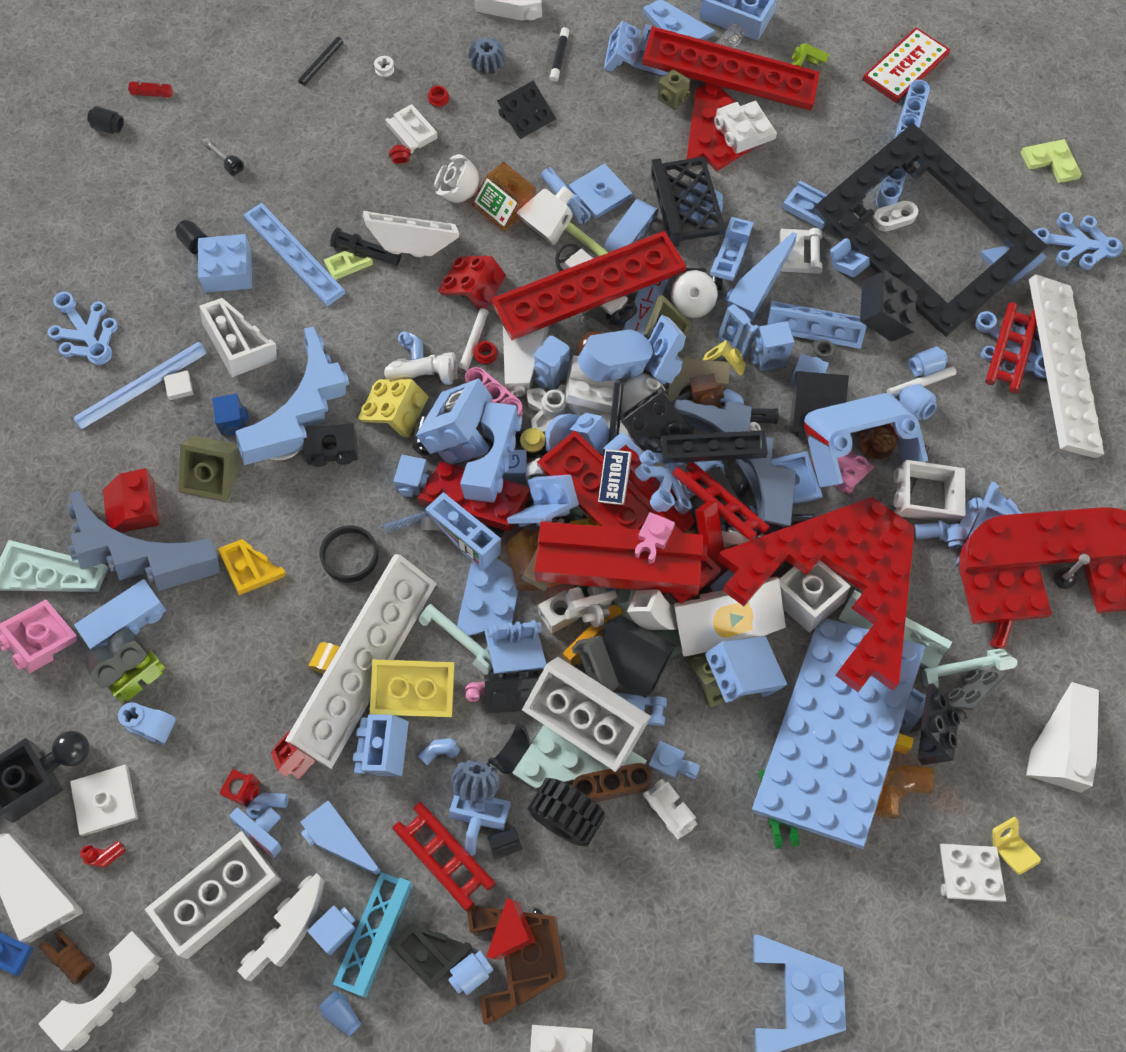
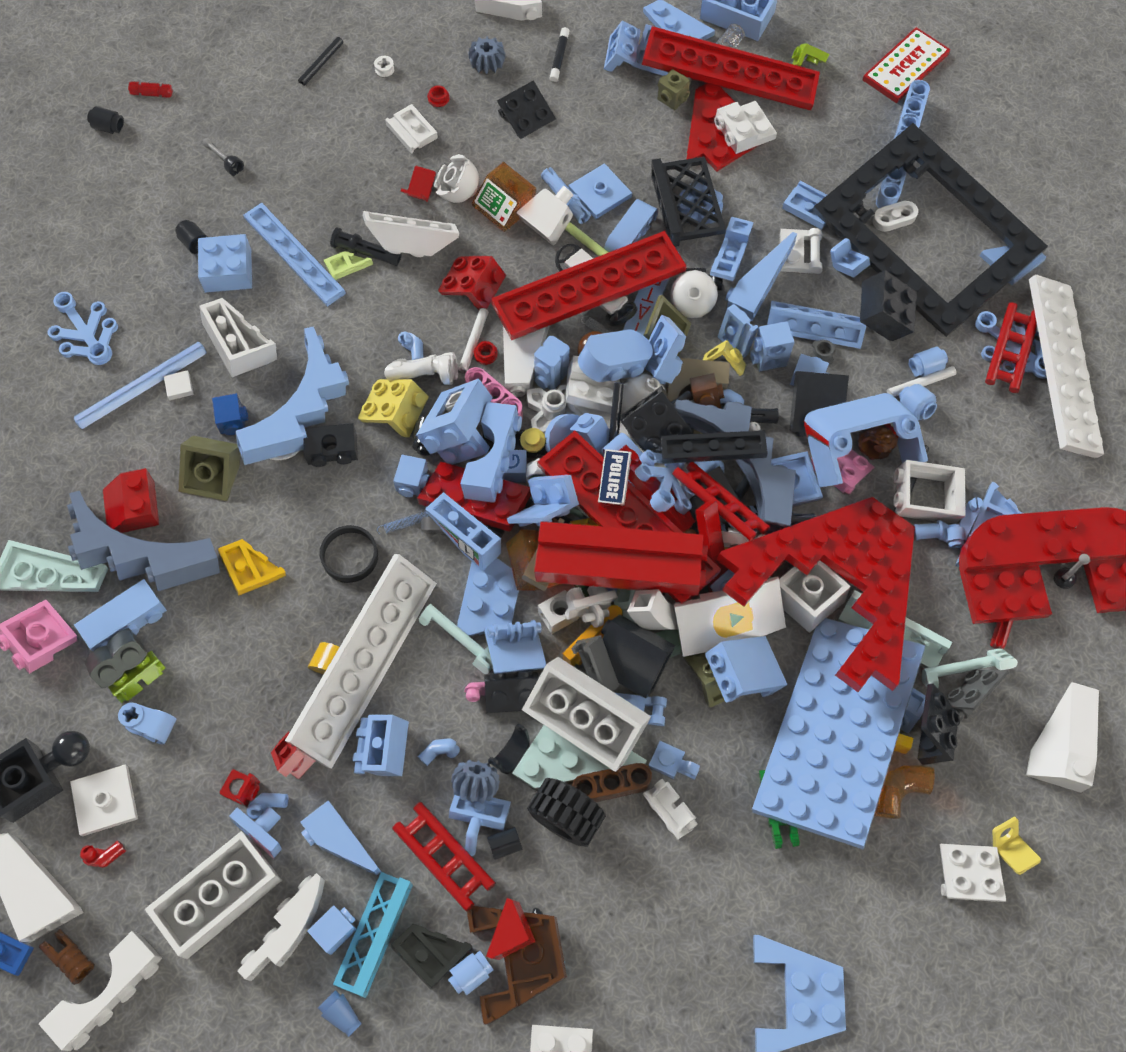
(399, 154): red plate -> none
(412, 688): light yellow plate -> none
(421, 183): none -> red bracket
(654, 534): bright pink plate -> none
(1053, 154): yellowish green plate -> none
(1081, 242): light blue plant -> none

